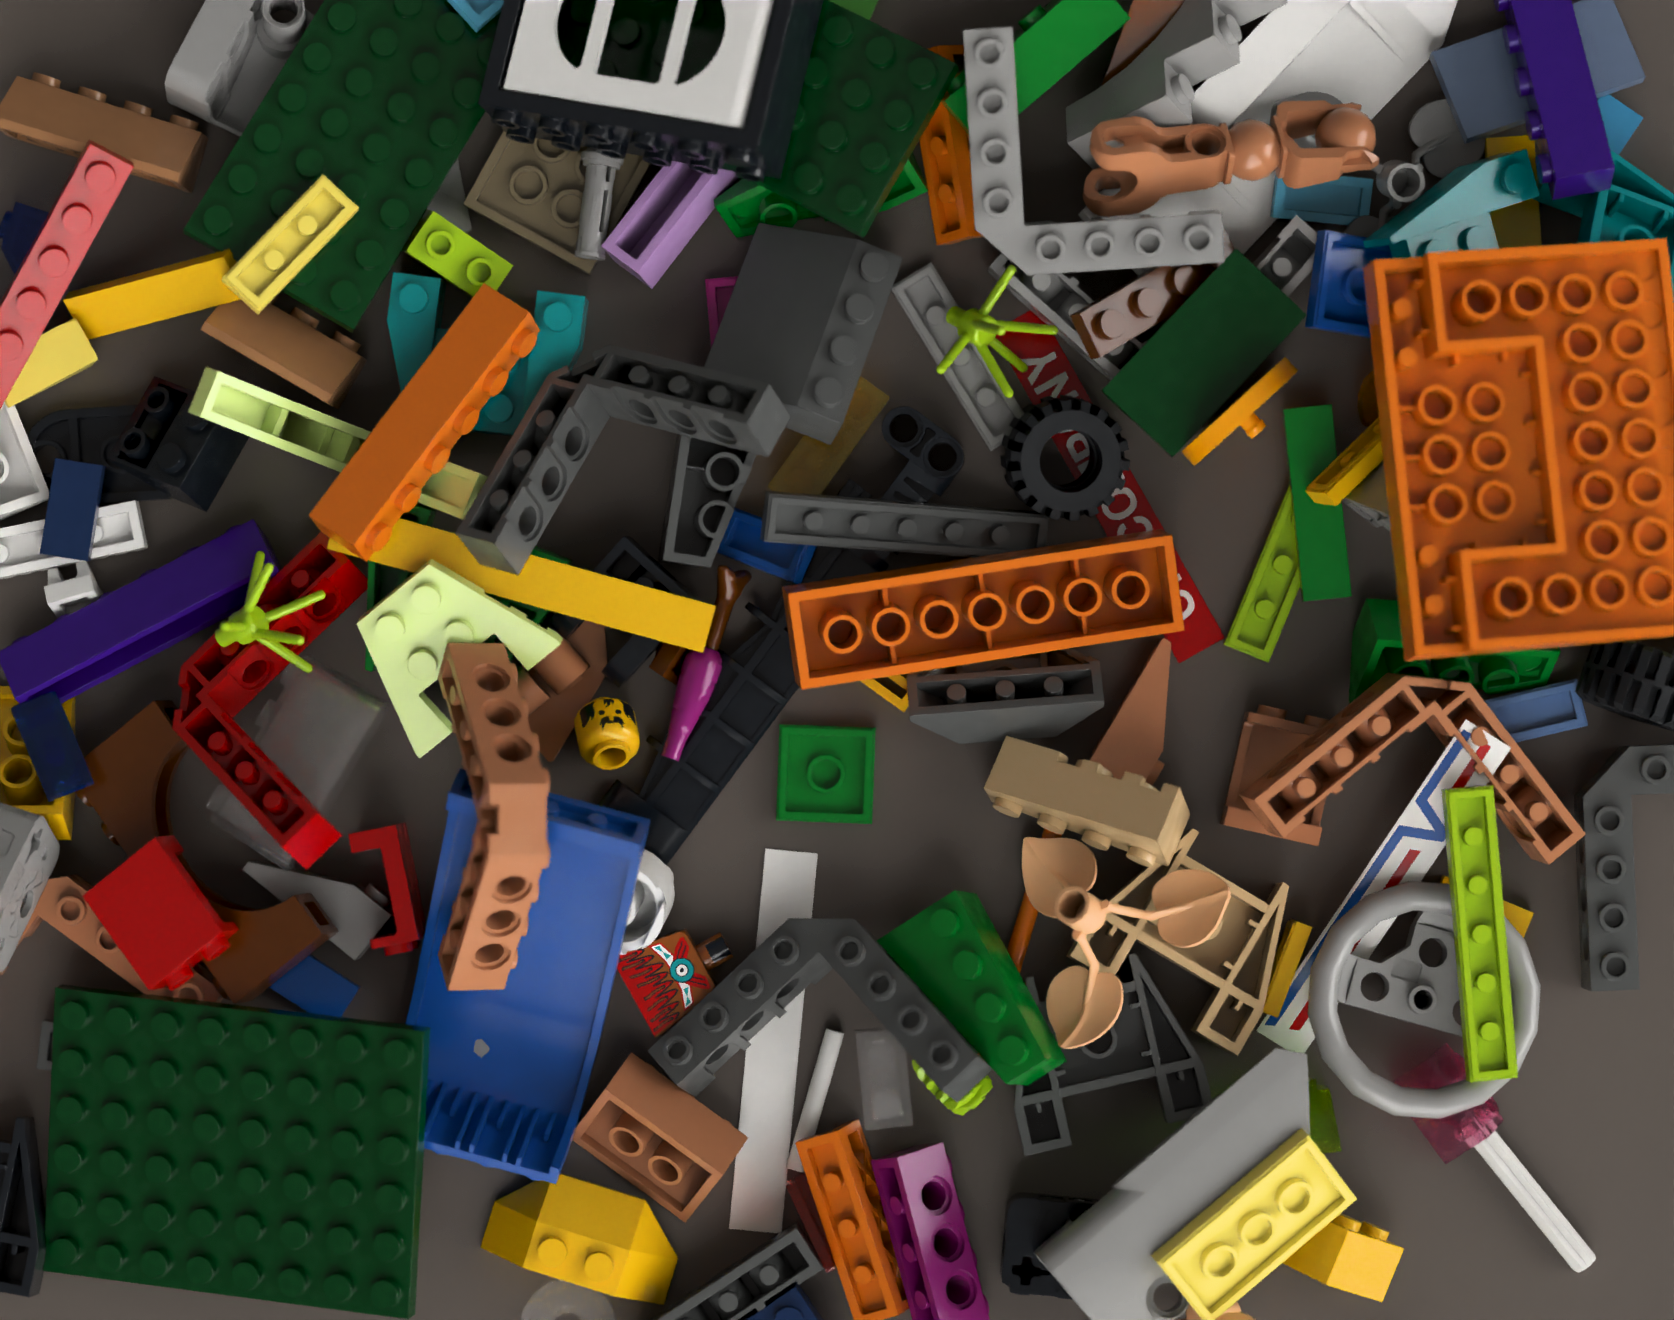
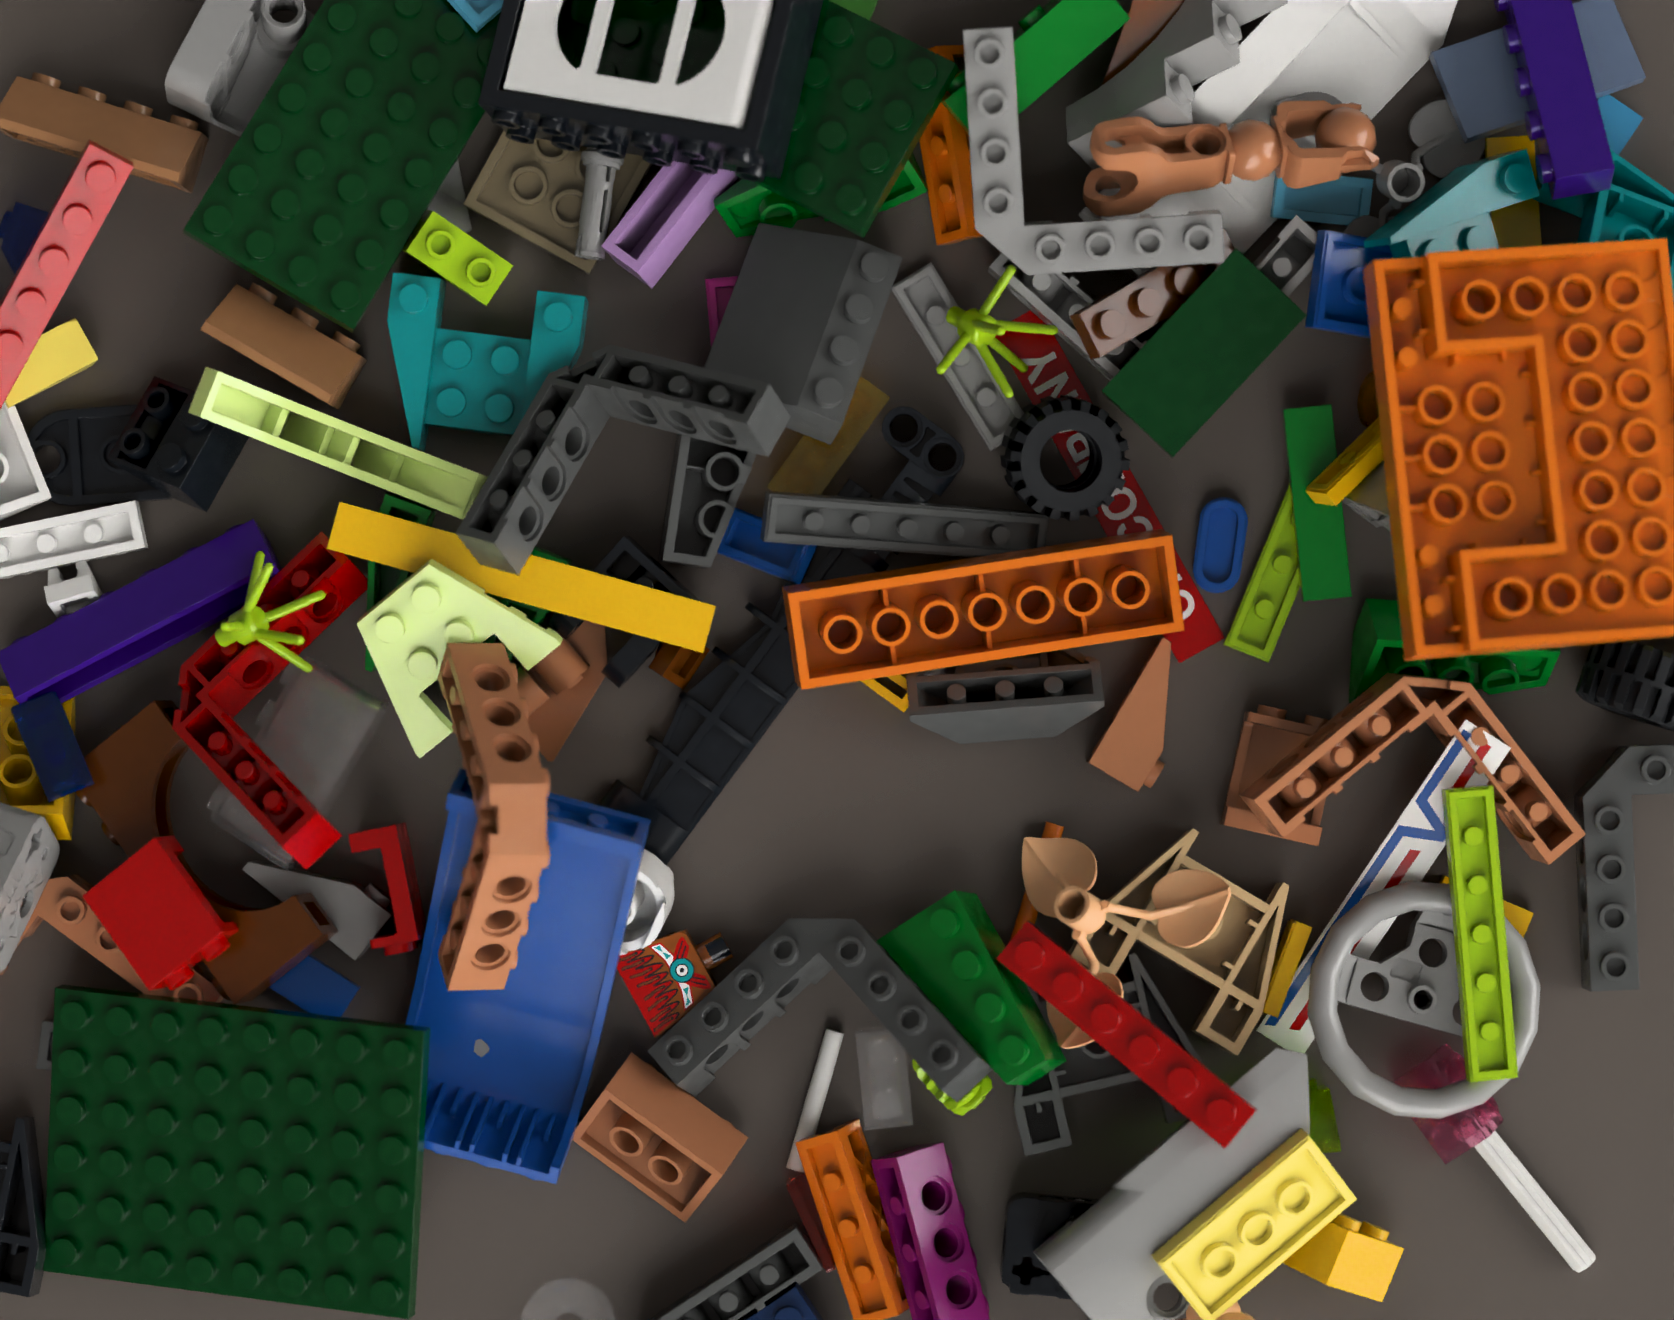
(72, 509): dark blue tile -> none
(152, 295): yellow tile -> none
(290, 244): light yellow tile -> none
(425, 423): orange brick -> none
(584, 1238): yellow wedge -> none
(607, 733): yellow head -> none
(702, 670): magenta piece -> none
(771, 1061): white sticker -> none
(825, 774): green tile -> none
(1088, 801): tan wedge -> none
(1126, 1034): none -> red plate
(1219, 545): none -> blue tile
(1241, 412): light orange piece -> none
(1540, 710): medium blue tile -> none

